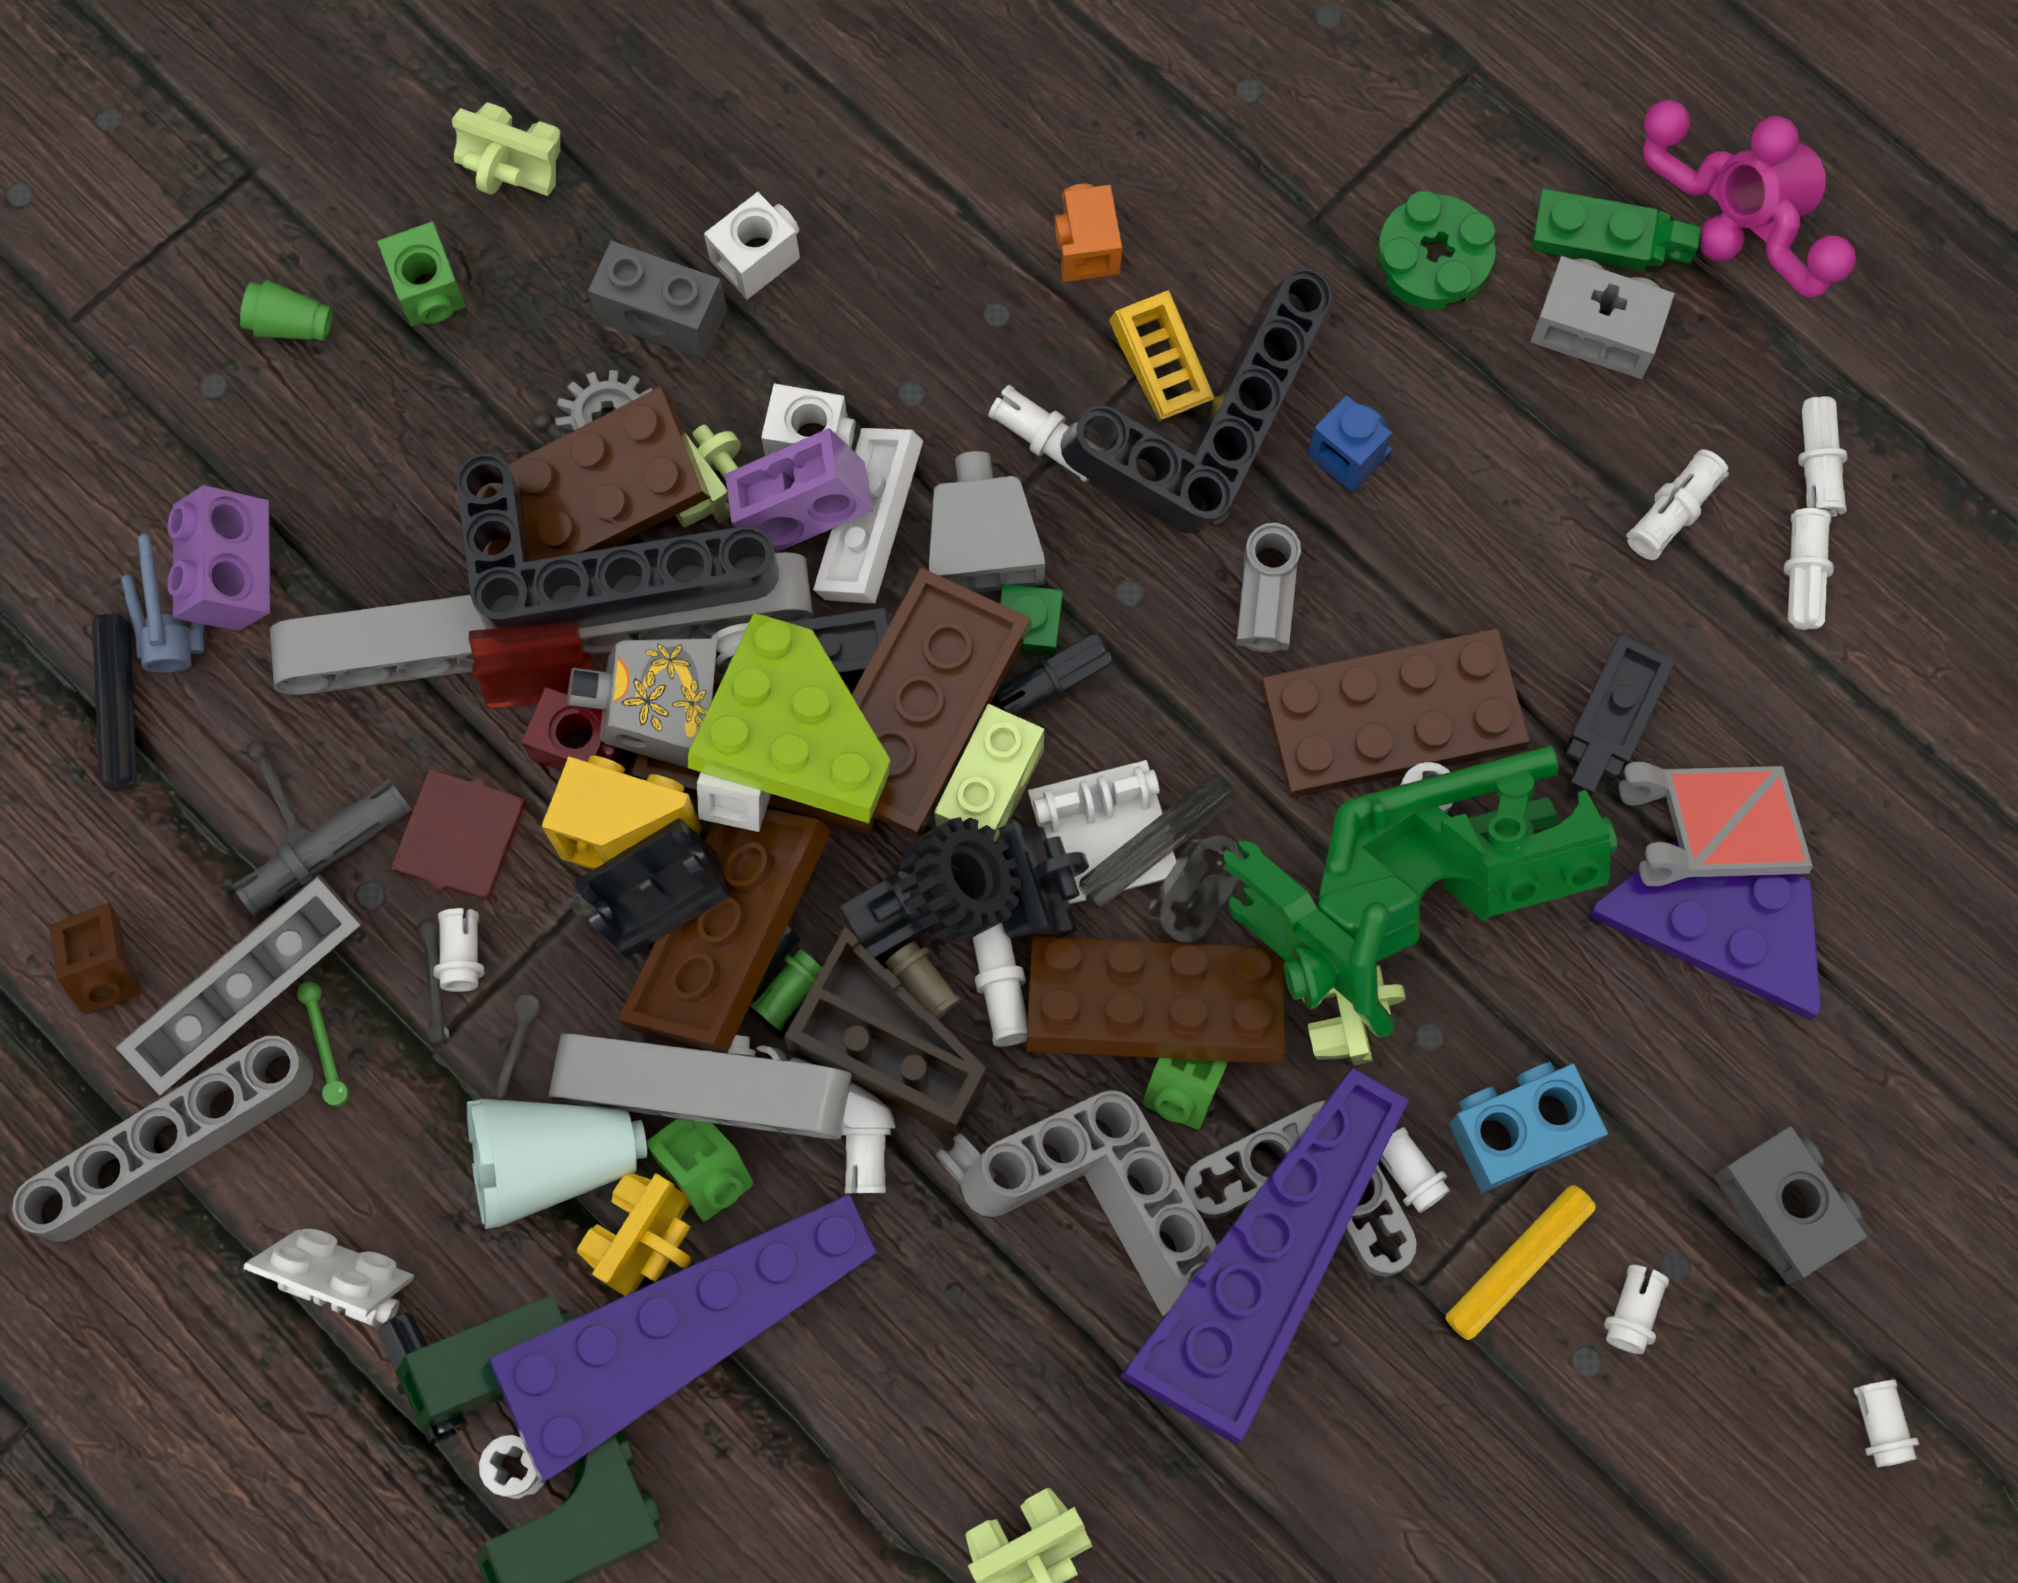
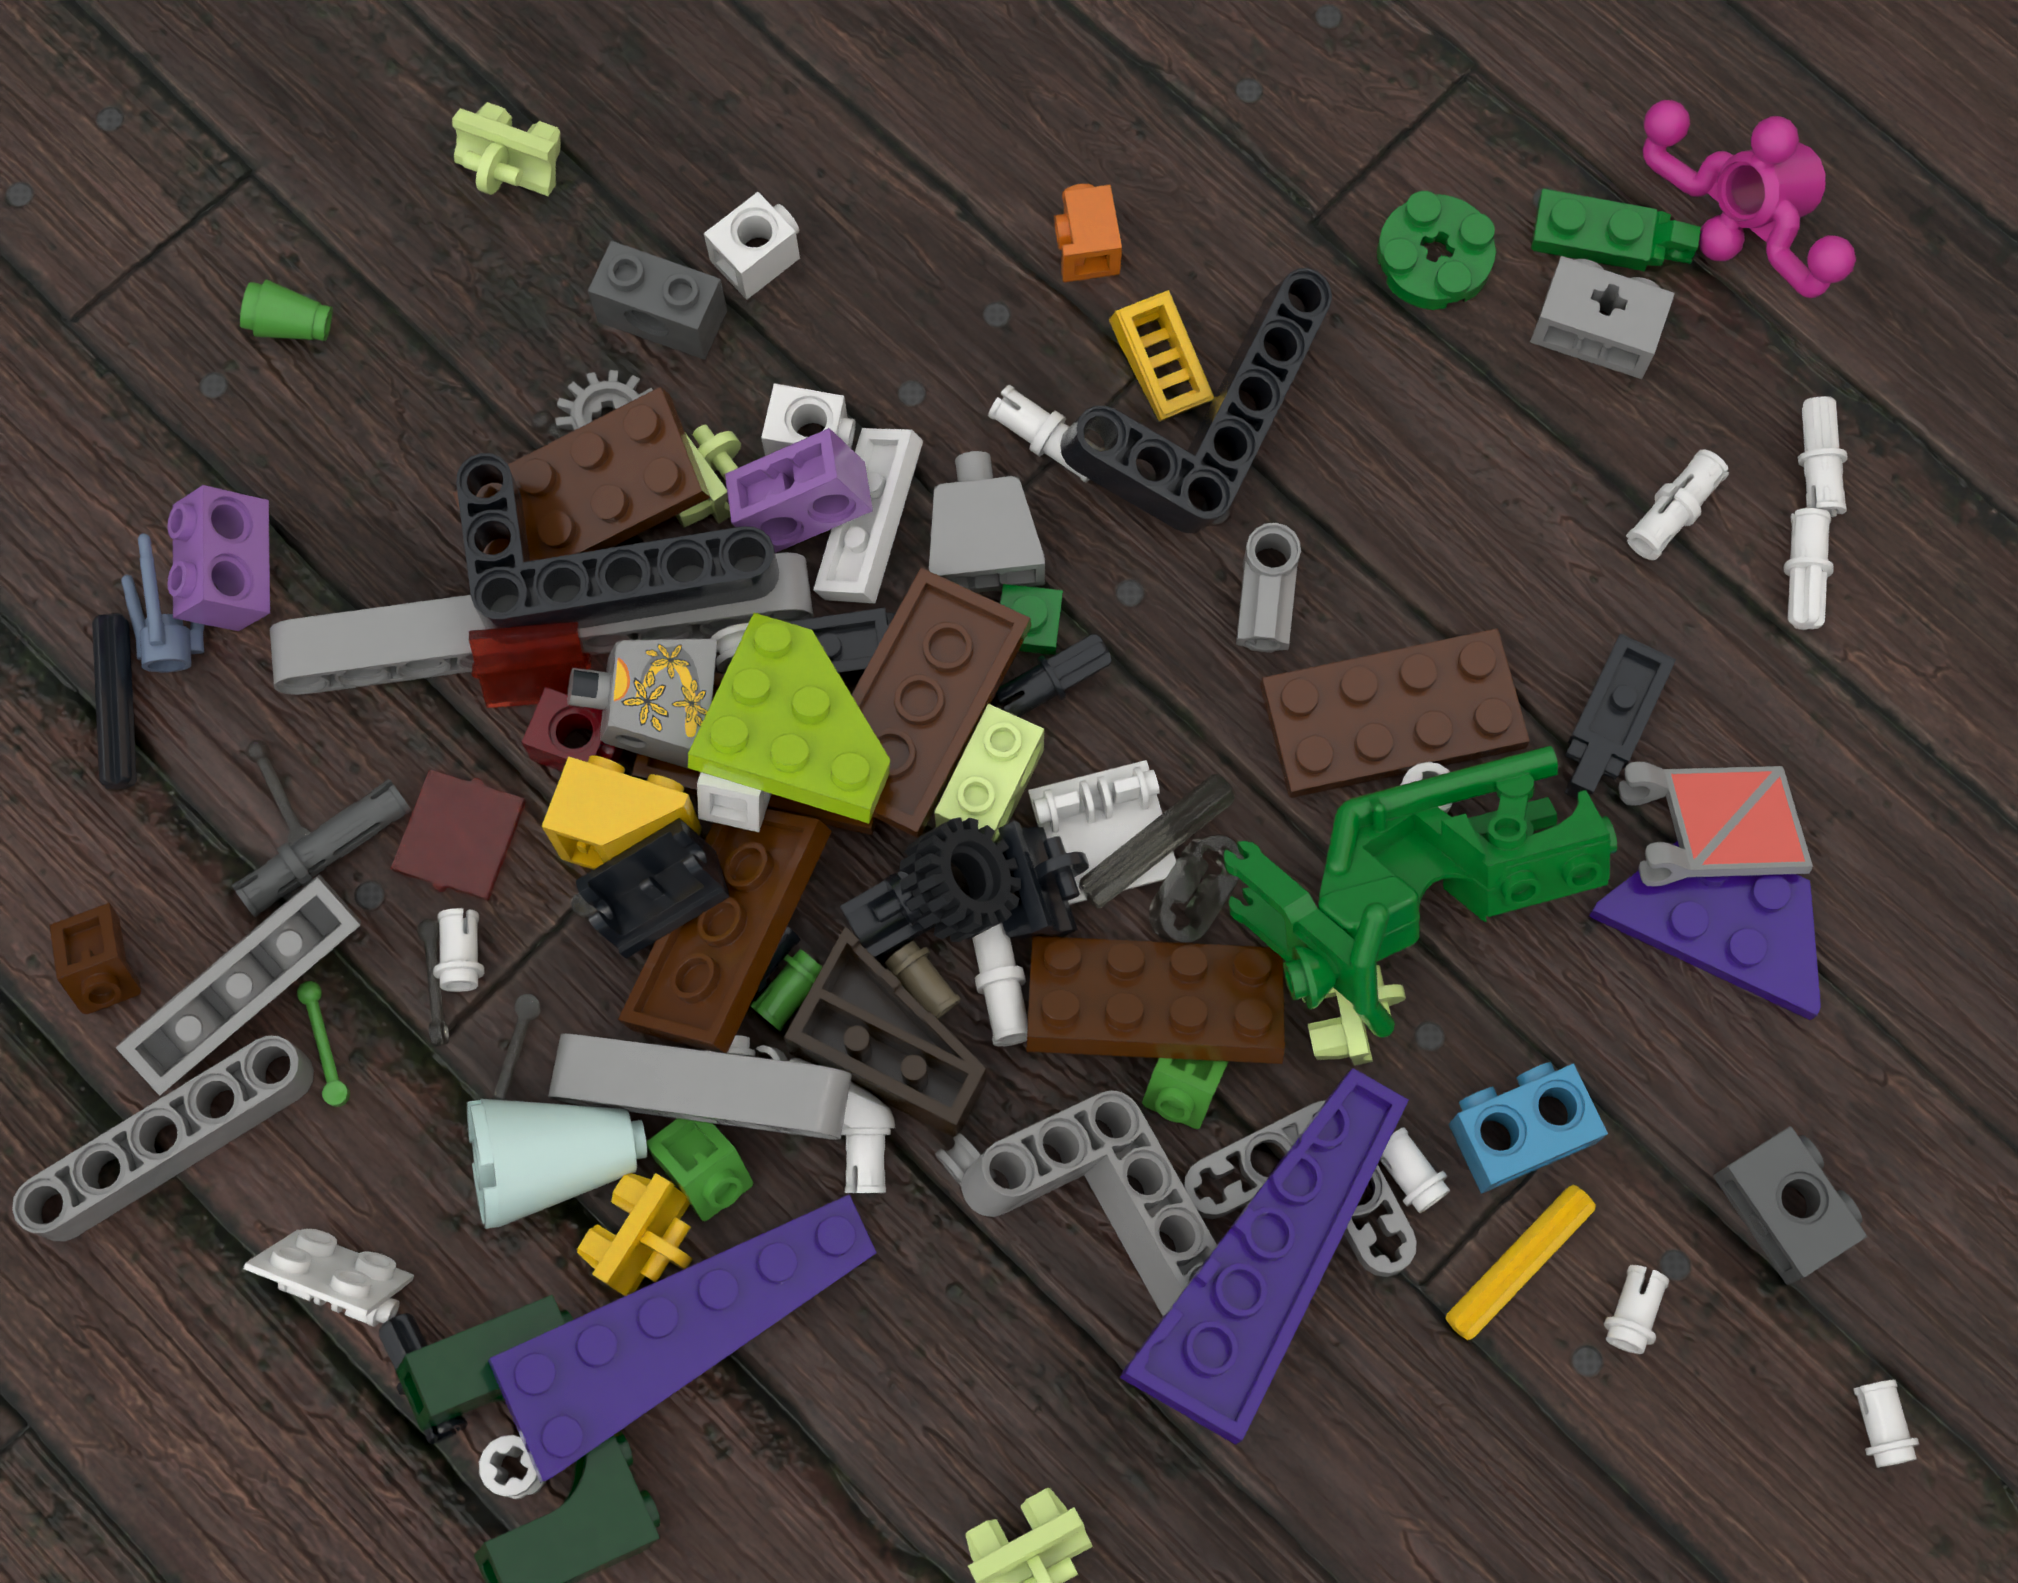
(416, 254): bright green brick -> none
(1356, 435): blue brick -> none

